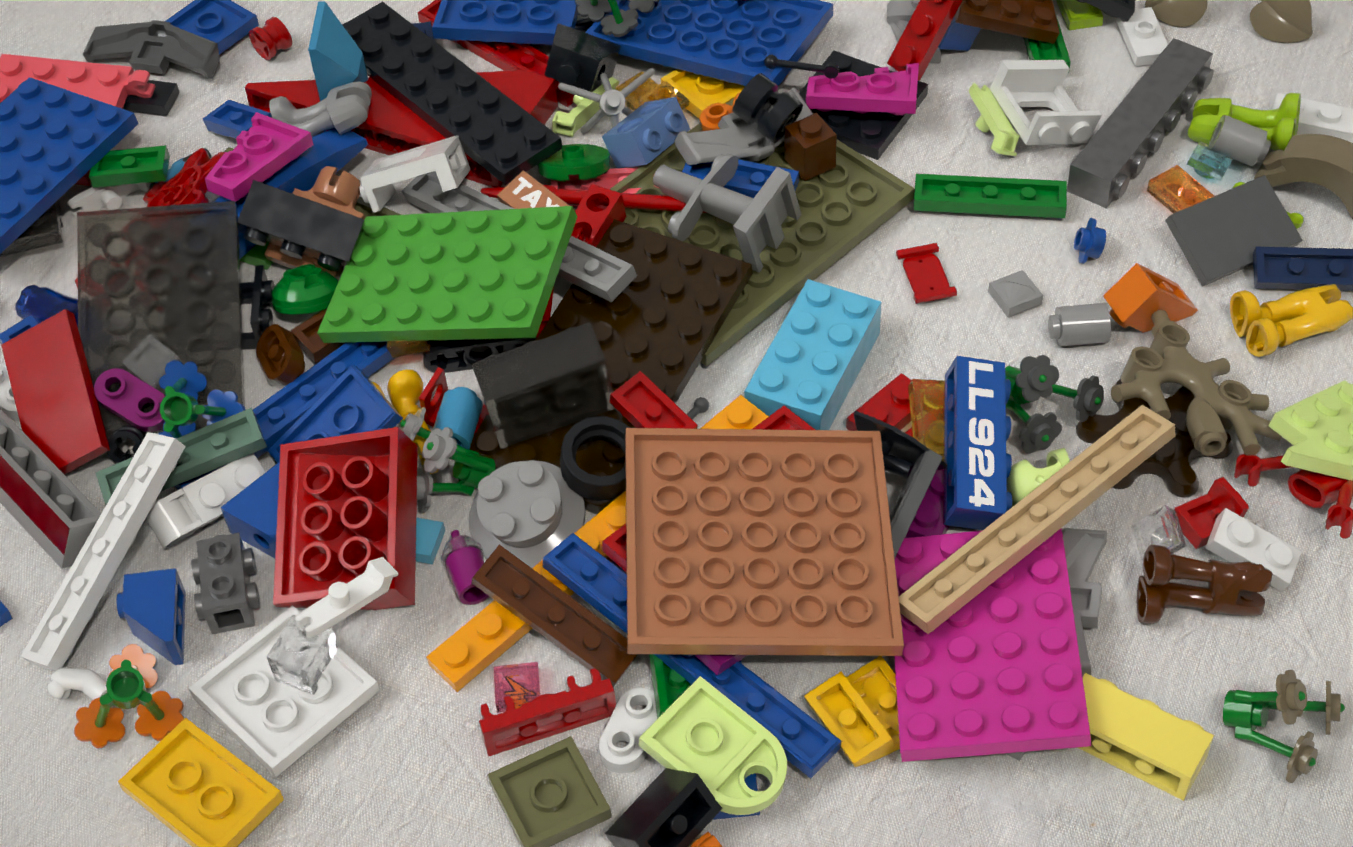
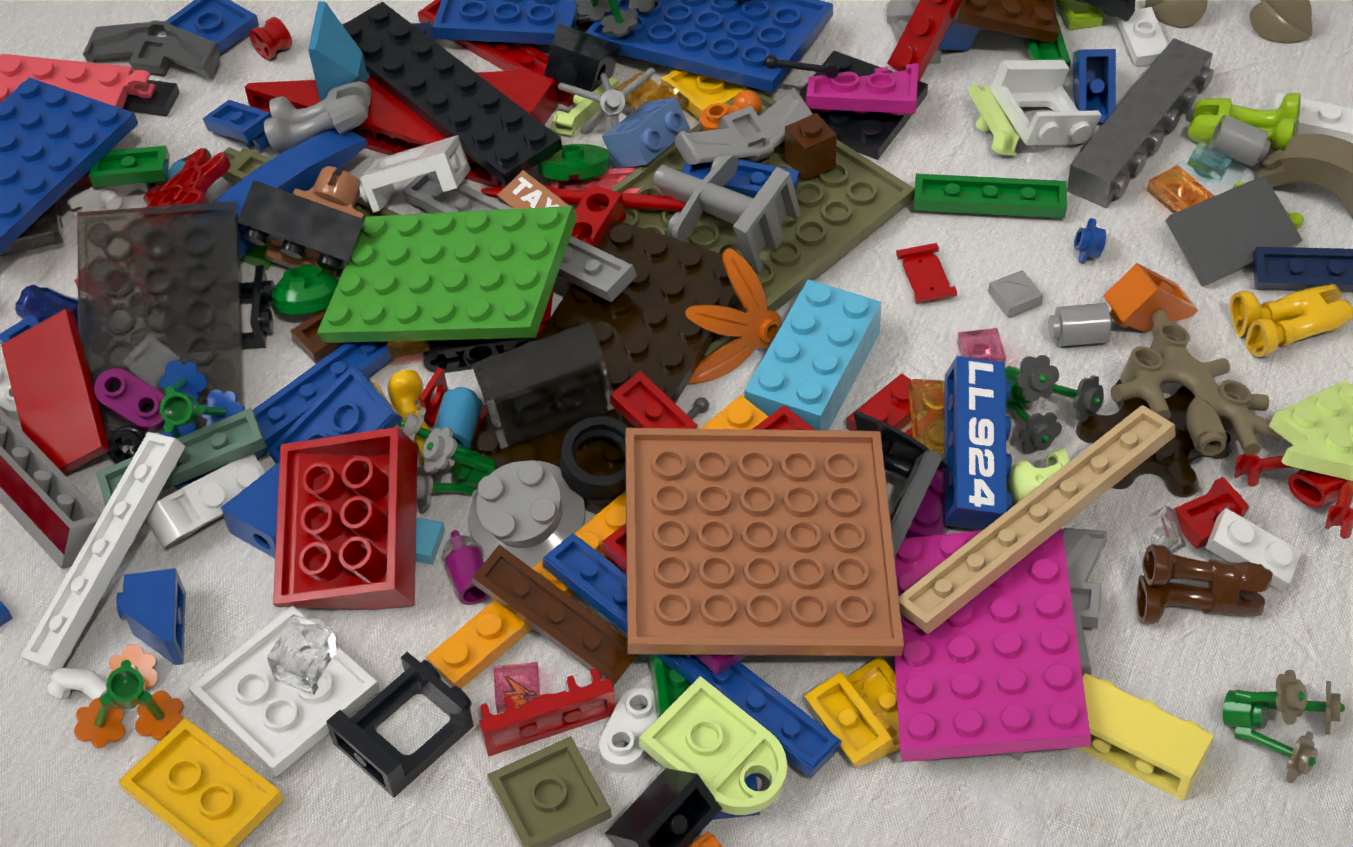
(225, 583): flat silver brick -> none
(257, 156): dark pink wing -> none
(280, 355): reddish brown plate -> none
(347, 598): white piece -> none
(378, 757): none -> black window
(753, 328): none -> orange plant
(758, 98): black wheel -> none
(981, 345): none -> clear pink plate
(1095, 81): none -> blue slope

